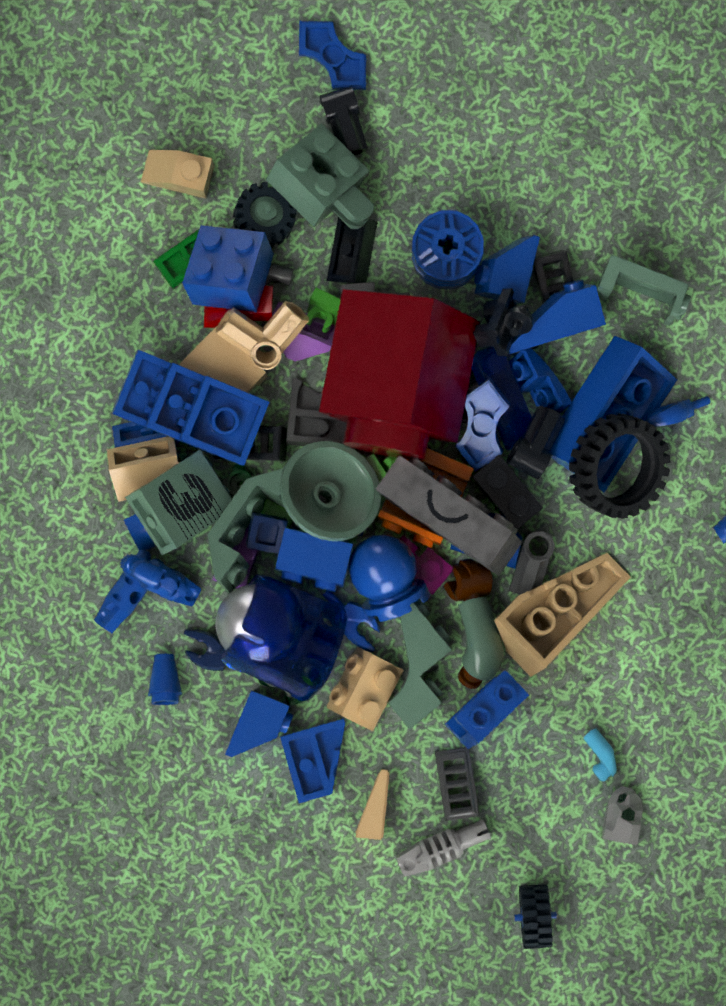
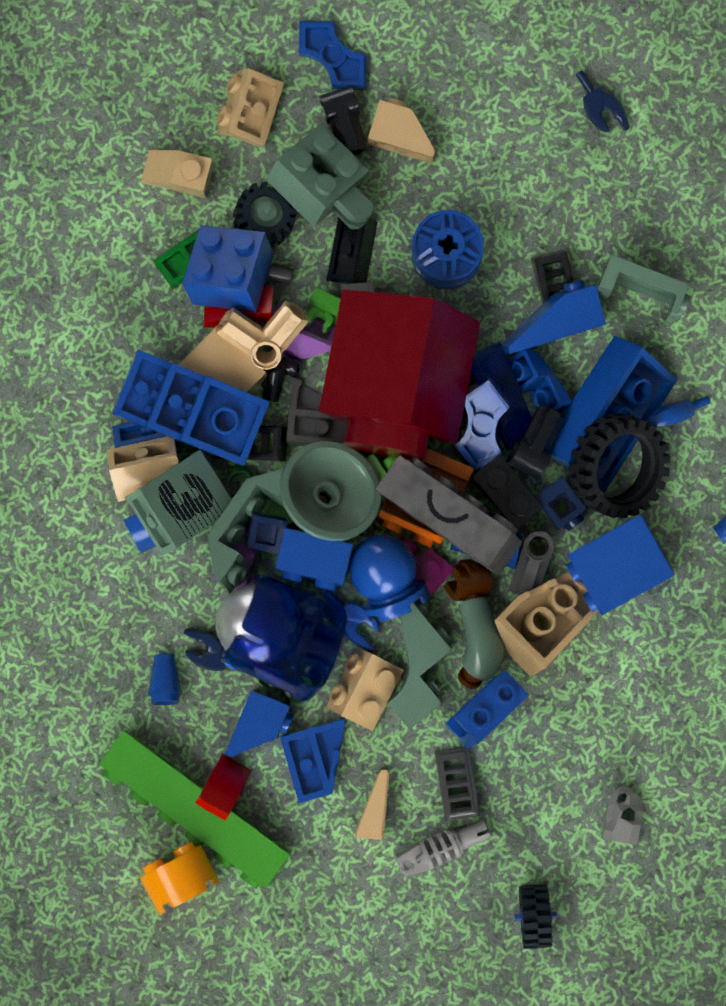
(122, 599): blue hinge -> none
(161, 579): blue hinge -> none
(175, 795): none -> bright green brick
(178, 878): none -> light orange brick
(223, 787): none -> red slope
(249, 107): none -> tan bracket
(276, 377): none -> black arm
(399, 131): none -> tan slope
(503, 323): black hips -> none
(508, 269): blue slope -> none
(561, 491): none -> dark blue brick
(598, 101): none -> dark blue hand
(605, 753): medium azure arm -> none
(619, 565): none -> blue slope

